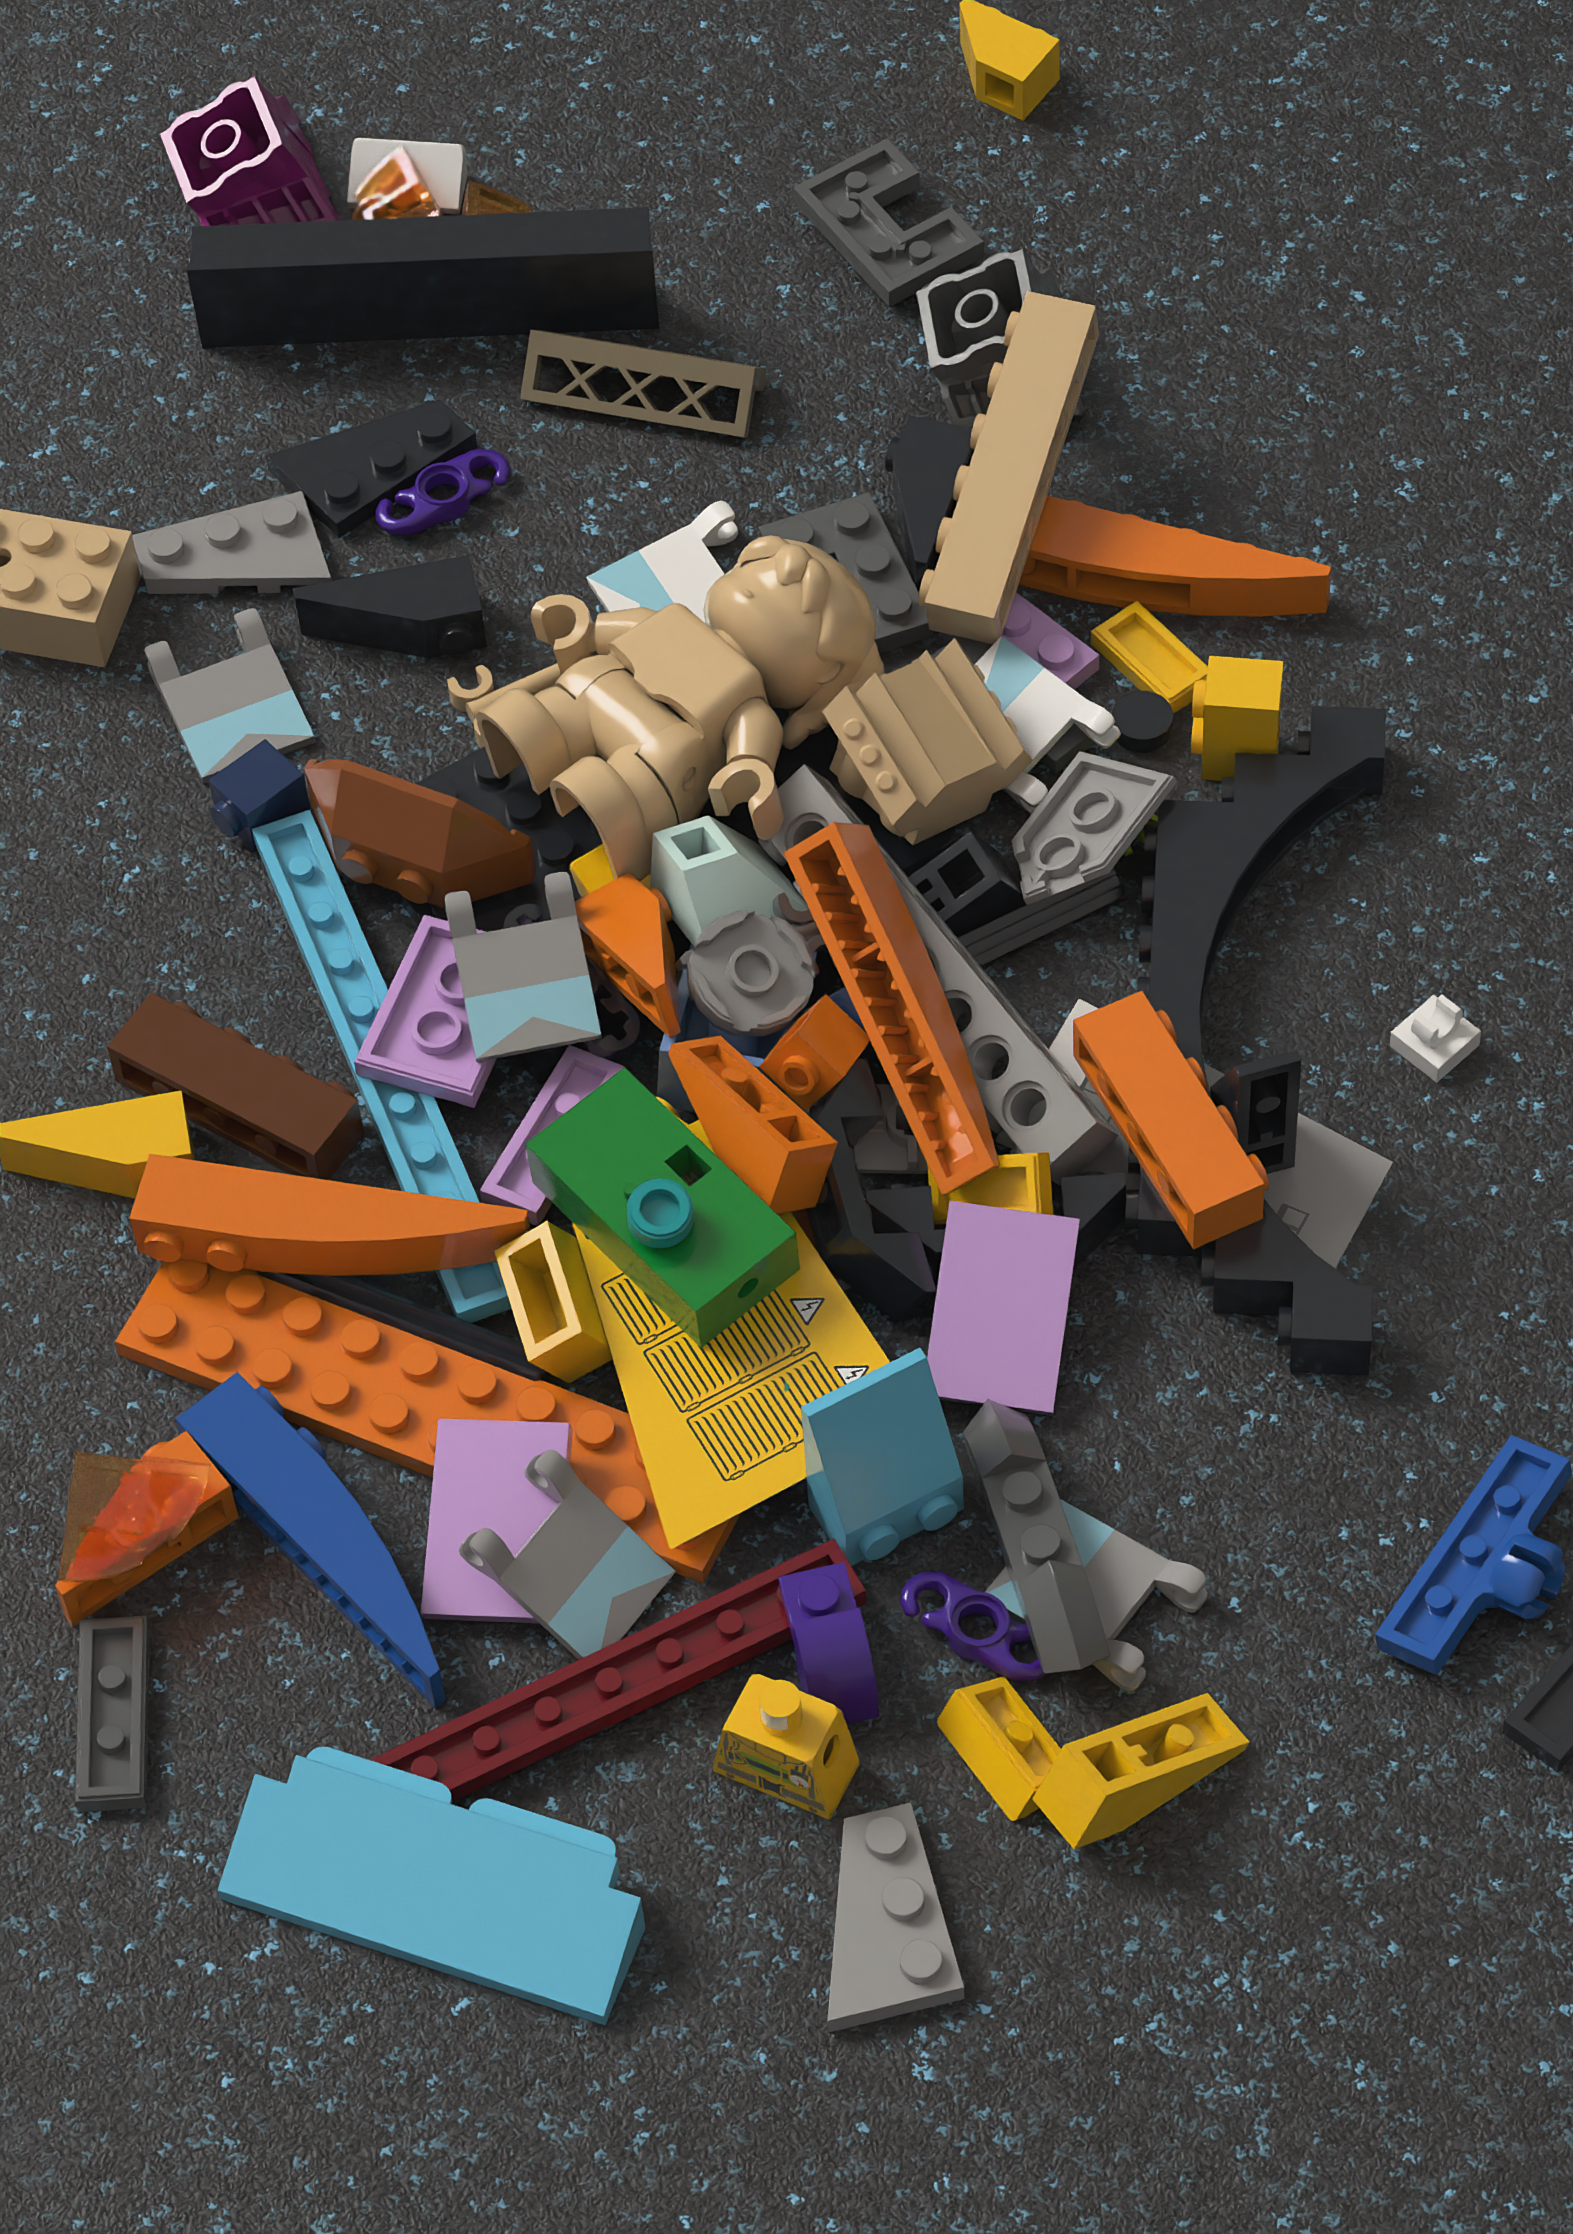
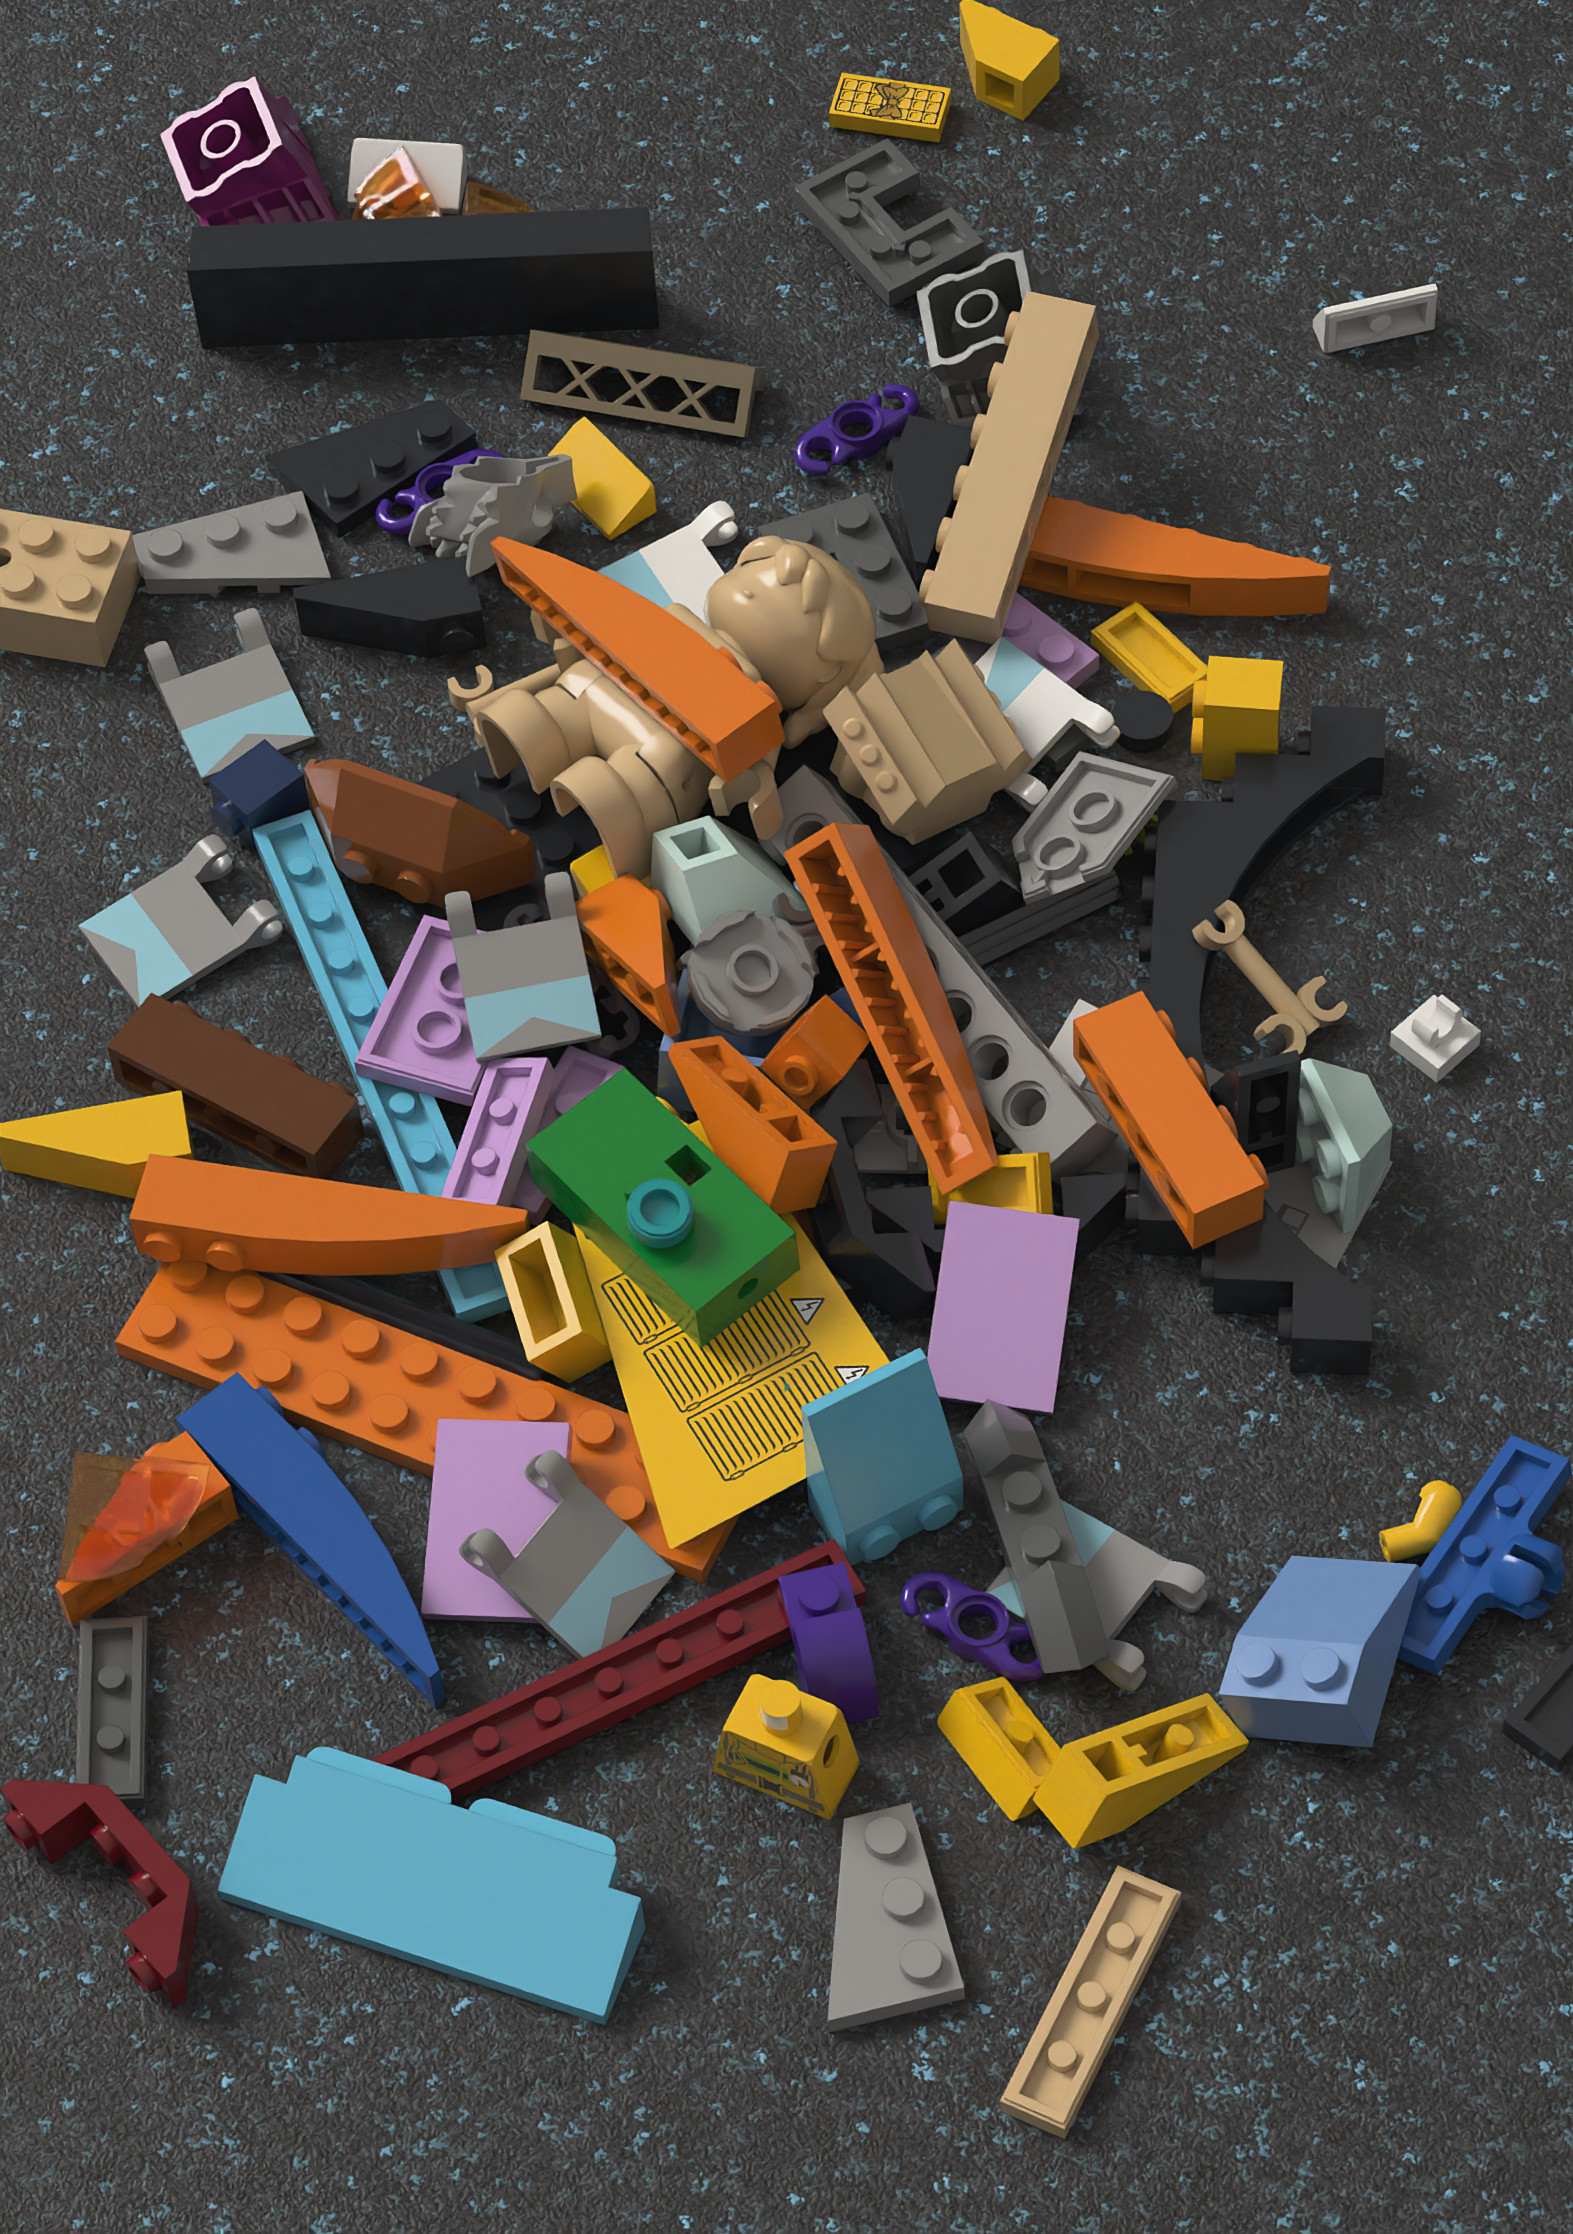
(62, 1816): none -> dark red slope
(173, 930): none -> light grey flag
(491, 501): none -> light grey piece
(496, 1132): none -> lavender plate
(607, 484): none -> yellow slope
(651, 657): none -> orange slope
(829, 436): none -> dark purple piece
(890, 107): none -> yellow tile
(1090, 2002): none -> tan tile
(1298, 1013): none -> tan bar
(1320, 1651): none -> medium blue slope
(1342, 1138): none -> light aqua slope
(1376, 318): none -> white slope
(1436, 1512): none -> yellow arm

